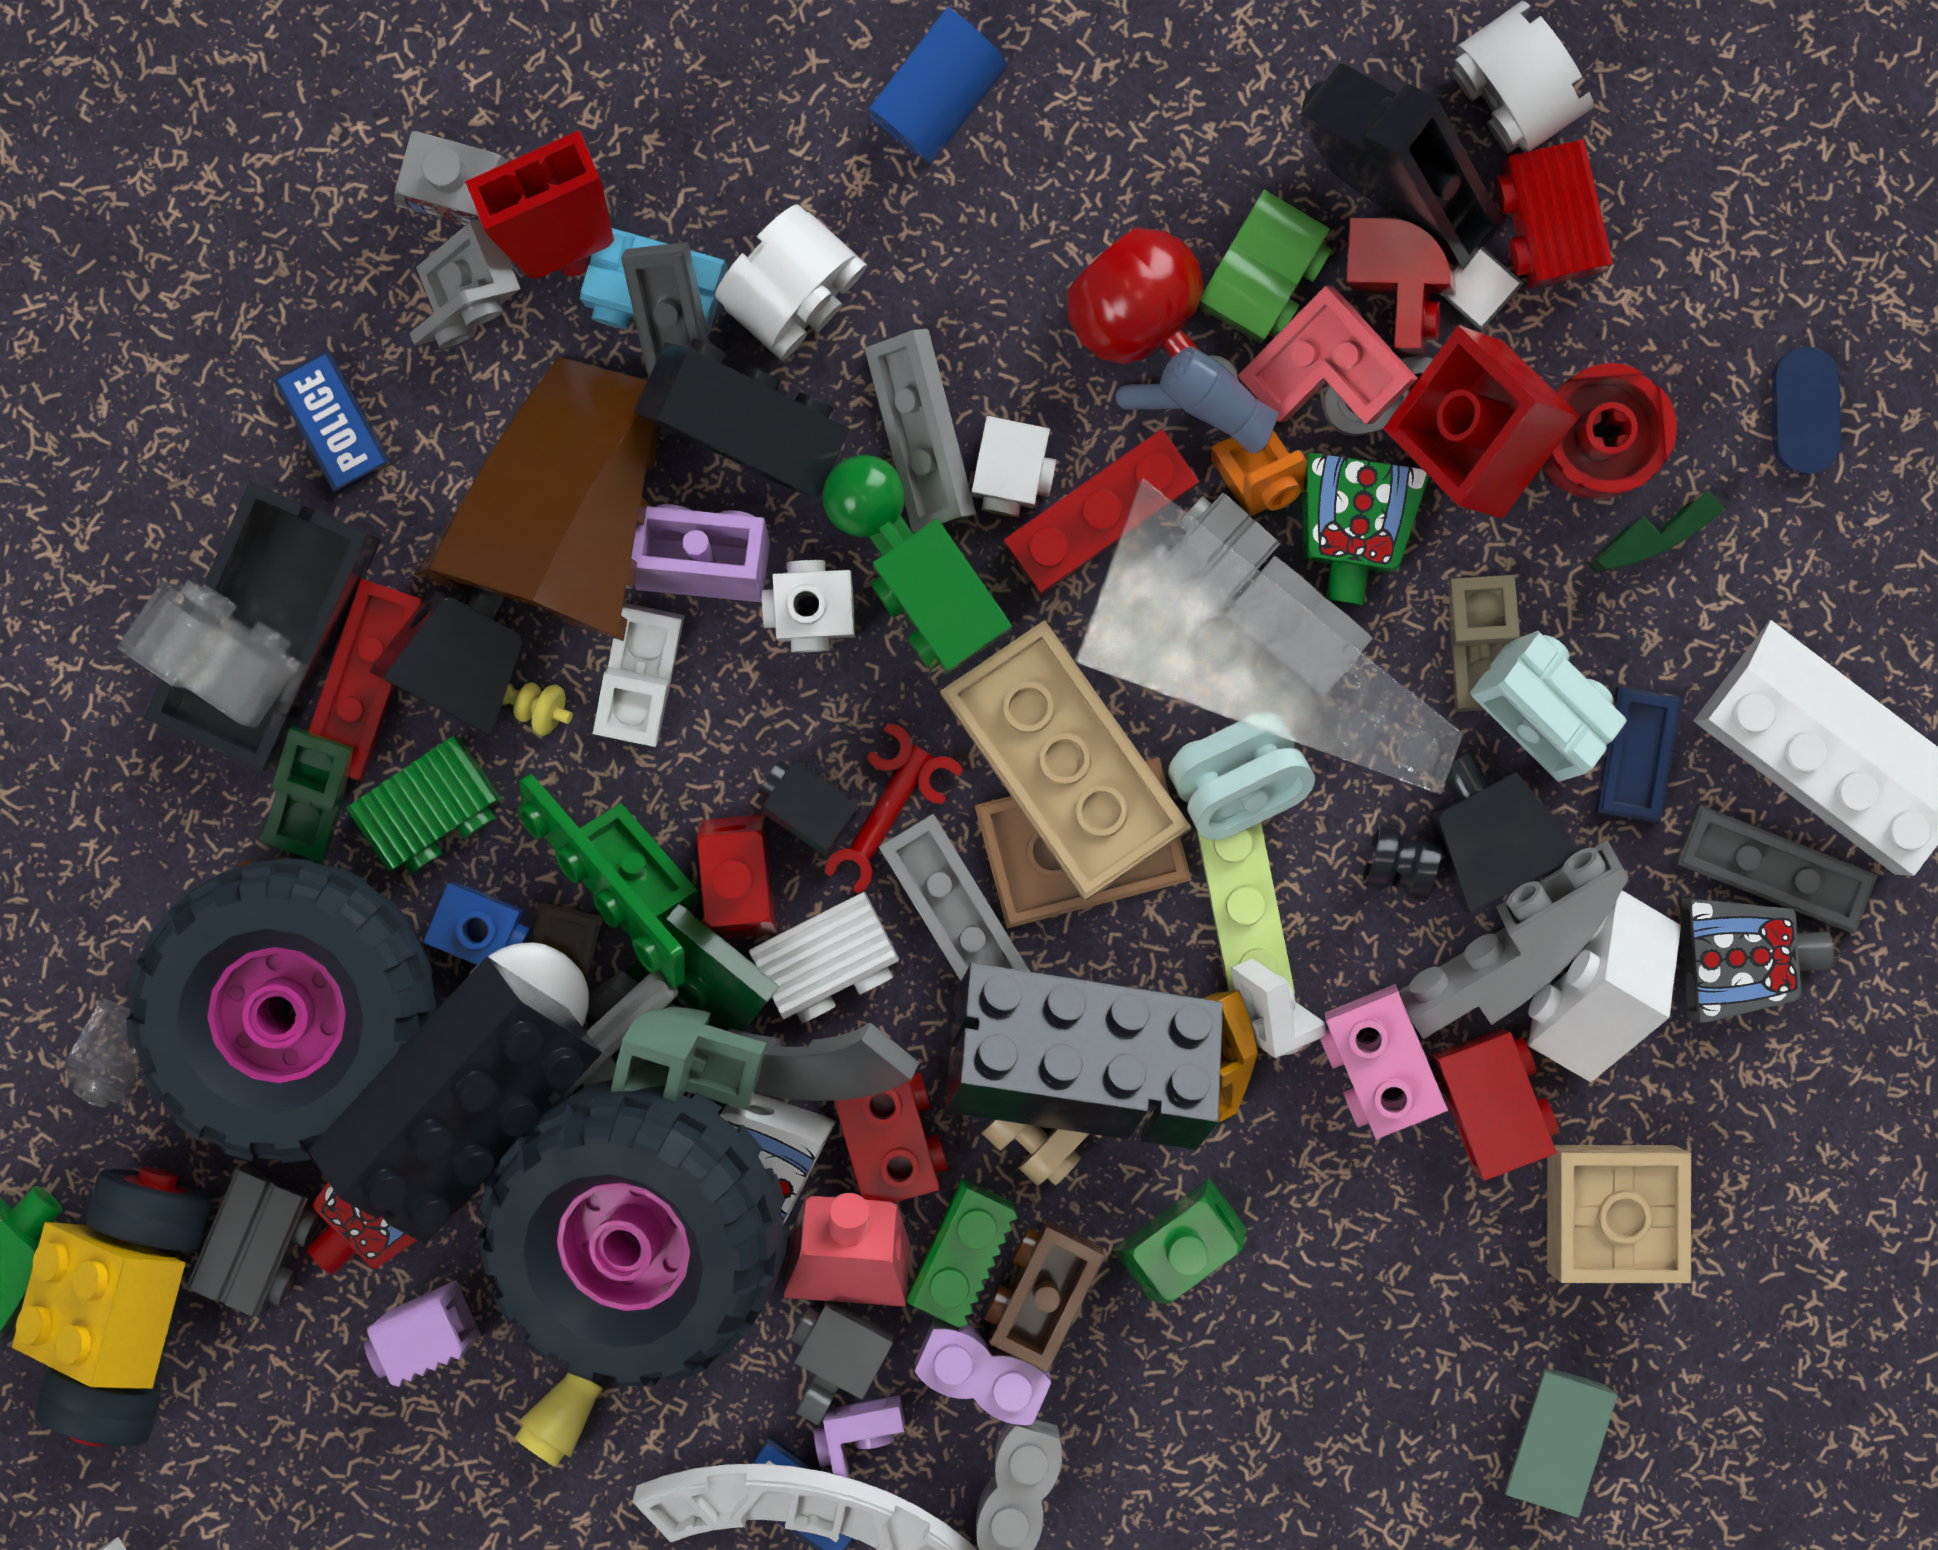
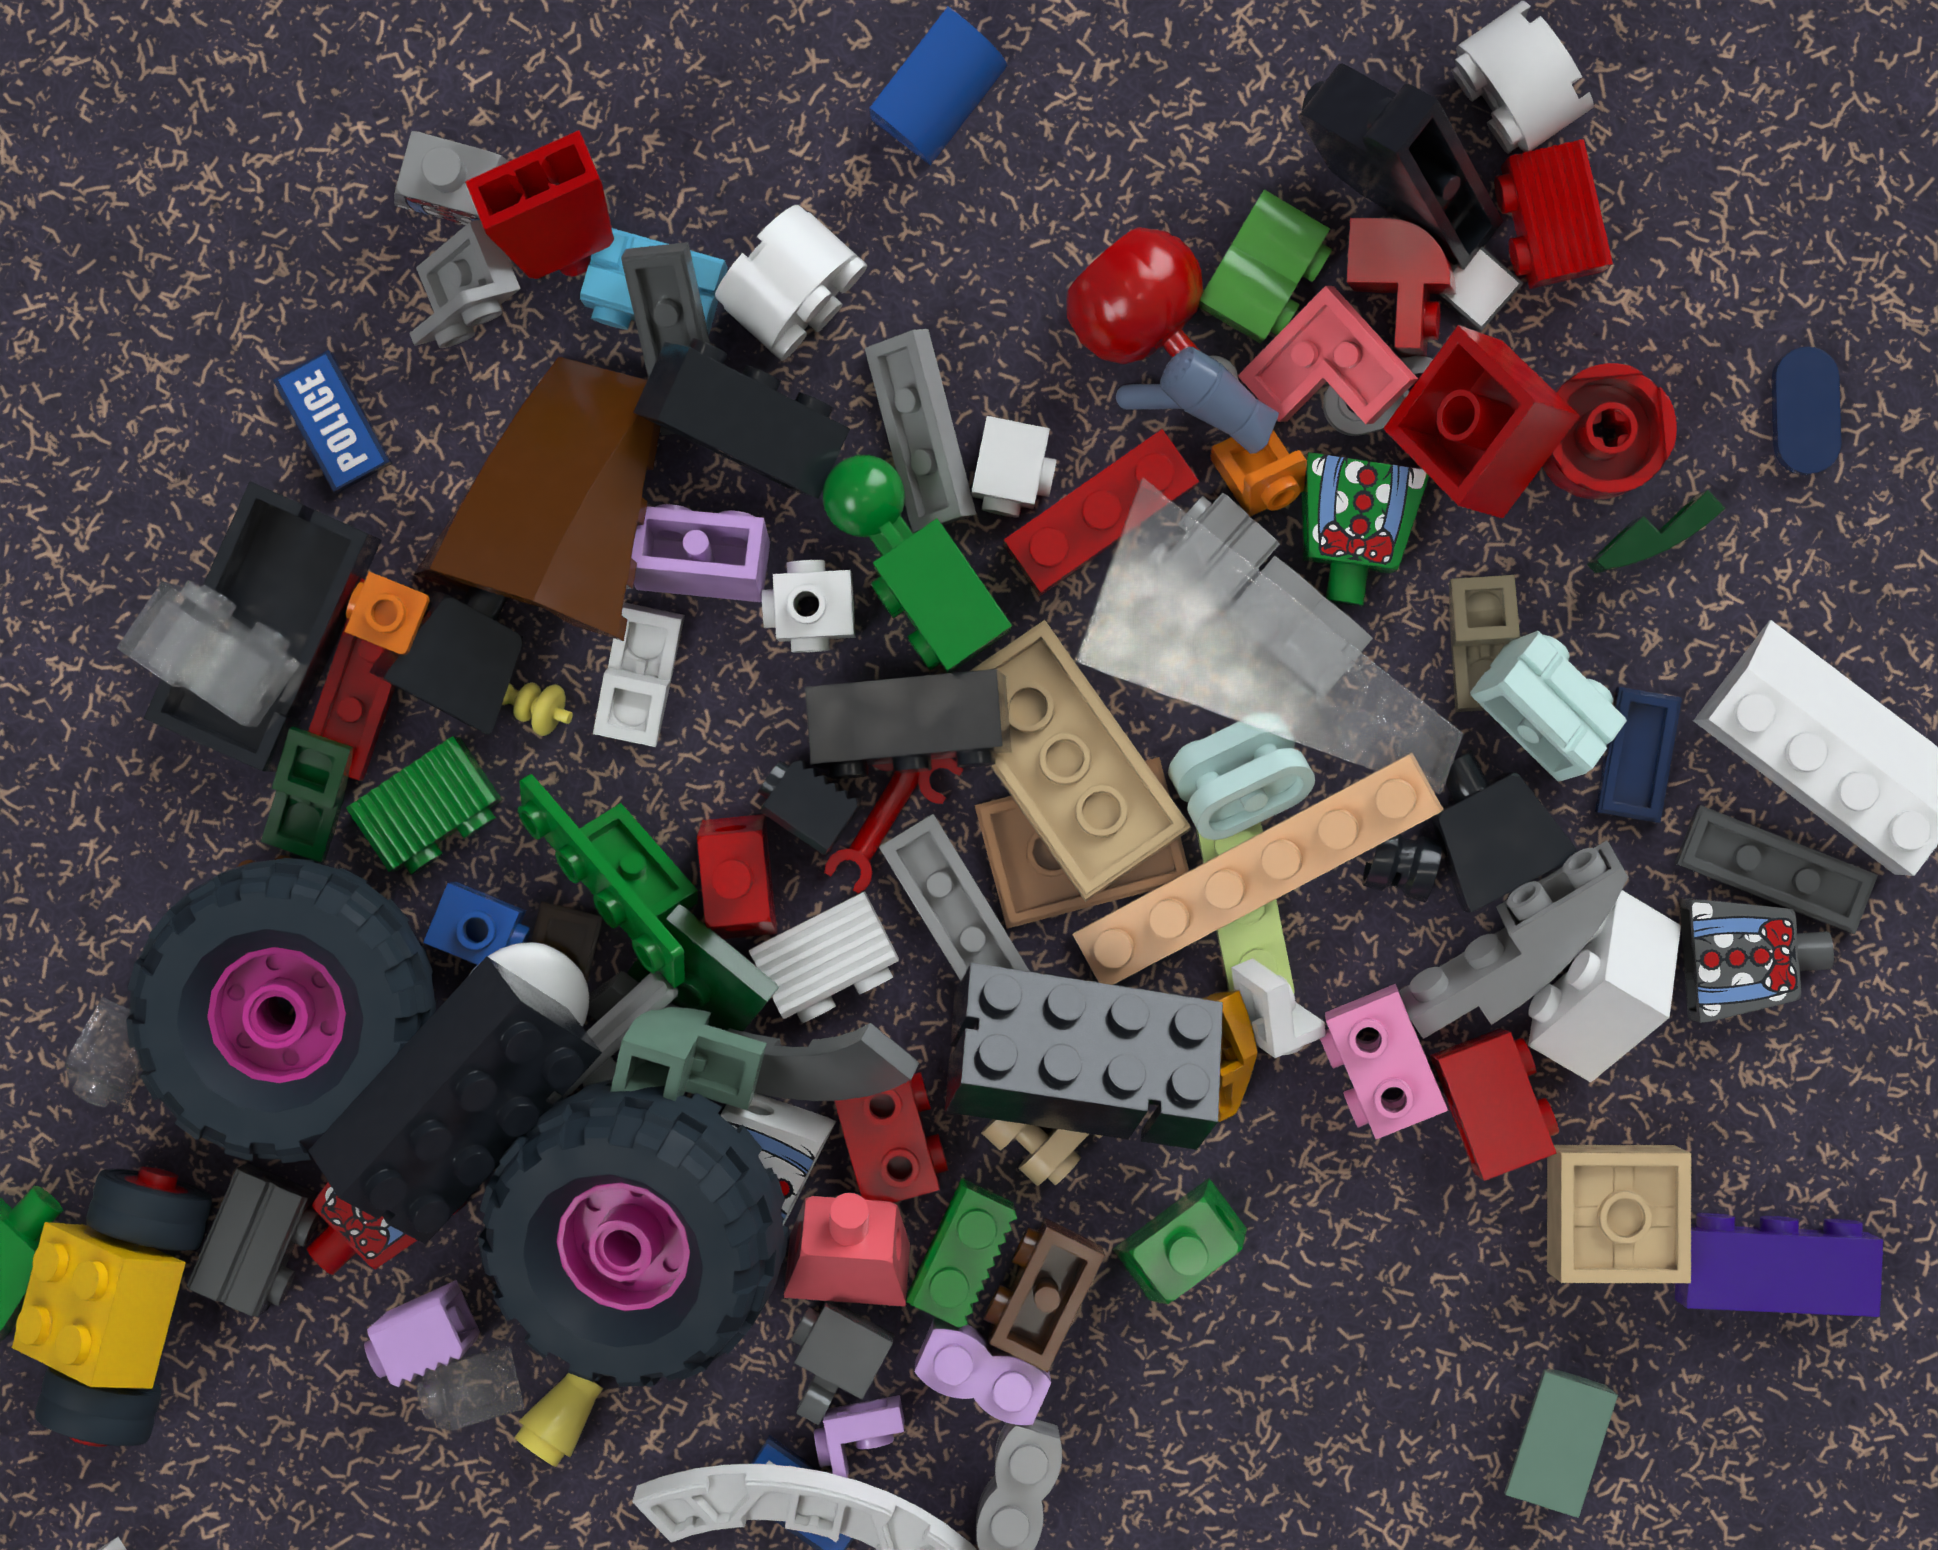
(386, 613): none -> orange bracket
(471, 1389): none -> clear bracket
(908, 722): none -> black brick
(1258, 870): none -> light nougat plate
(1783, 1267): none -> dark purple brick

